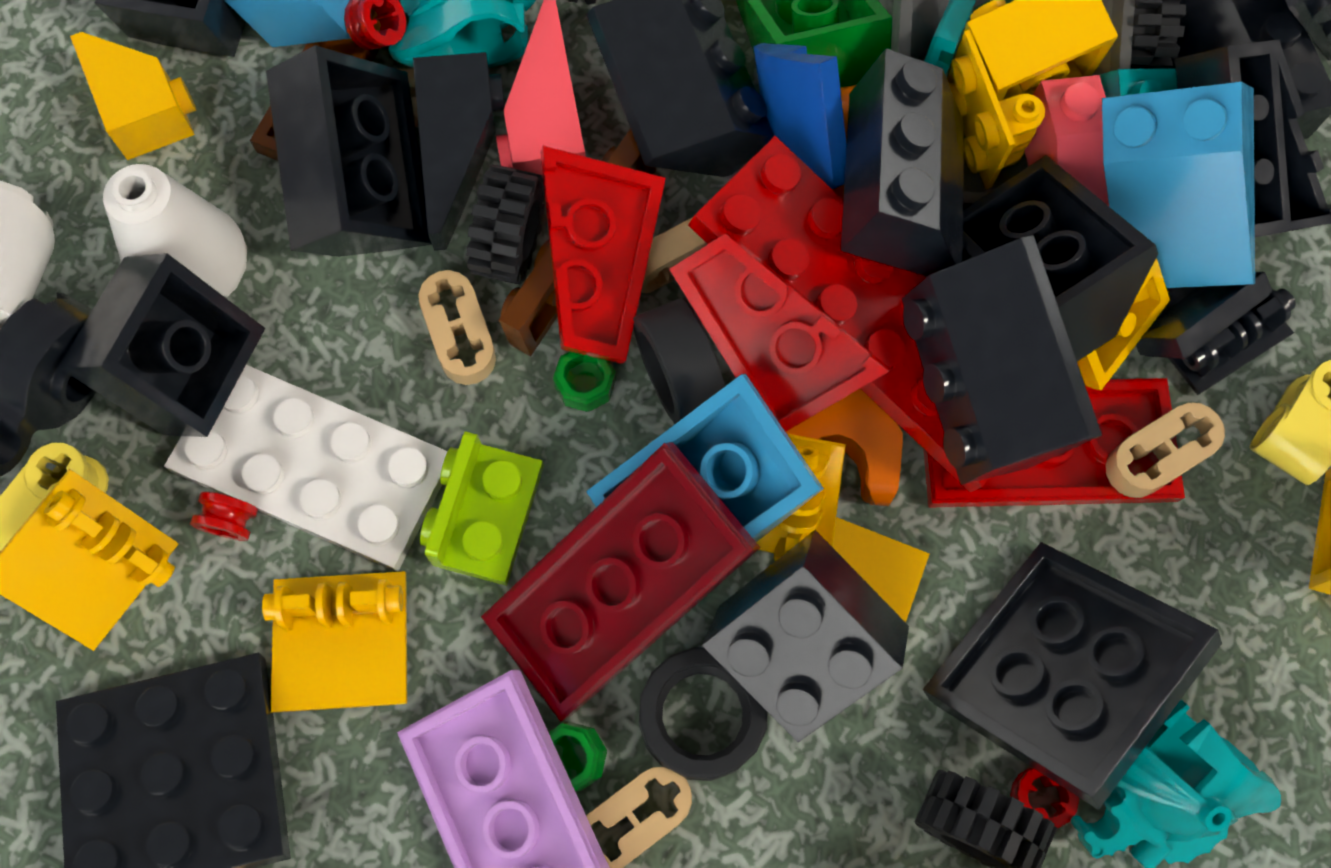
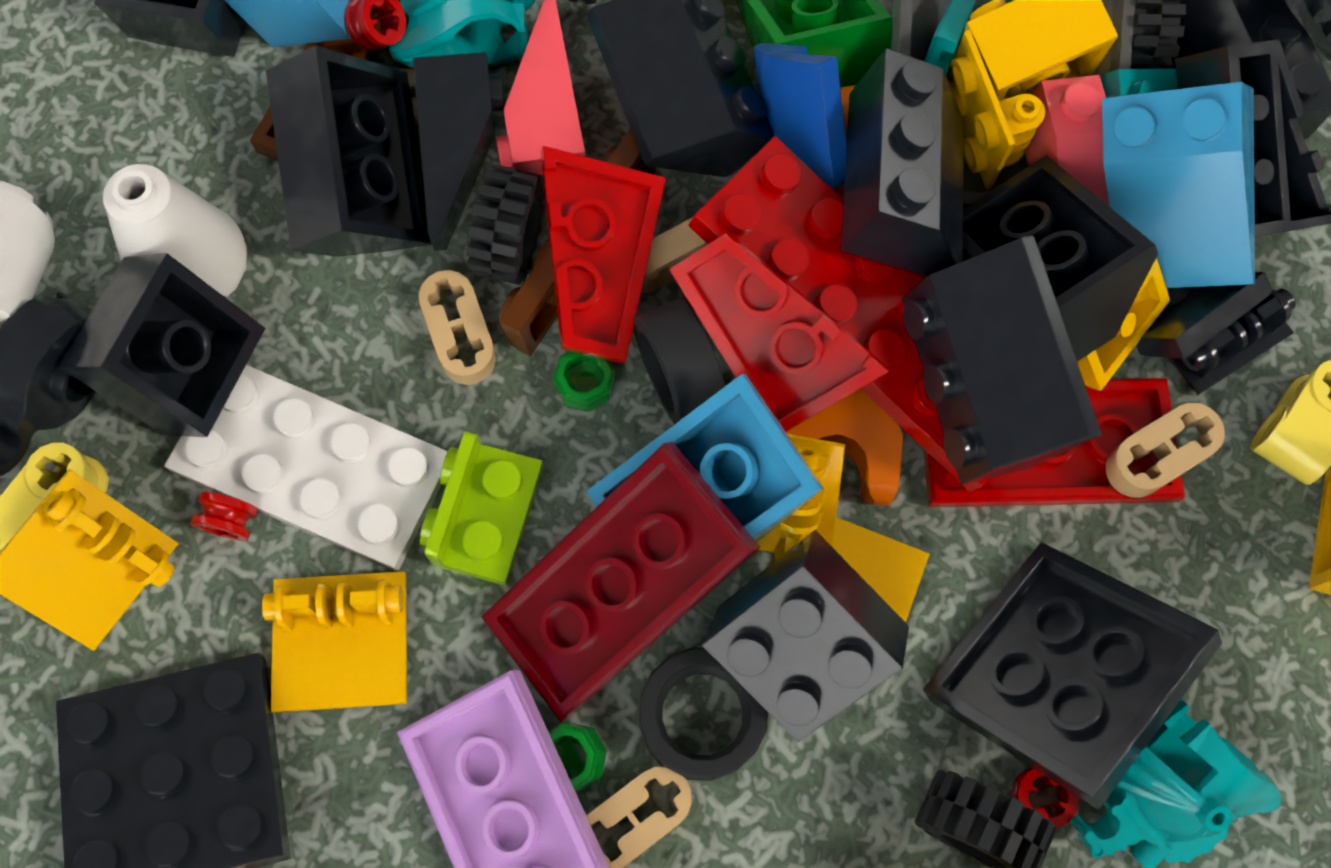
(134, 96): yellow slope -> none

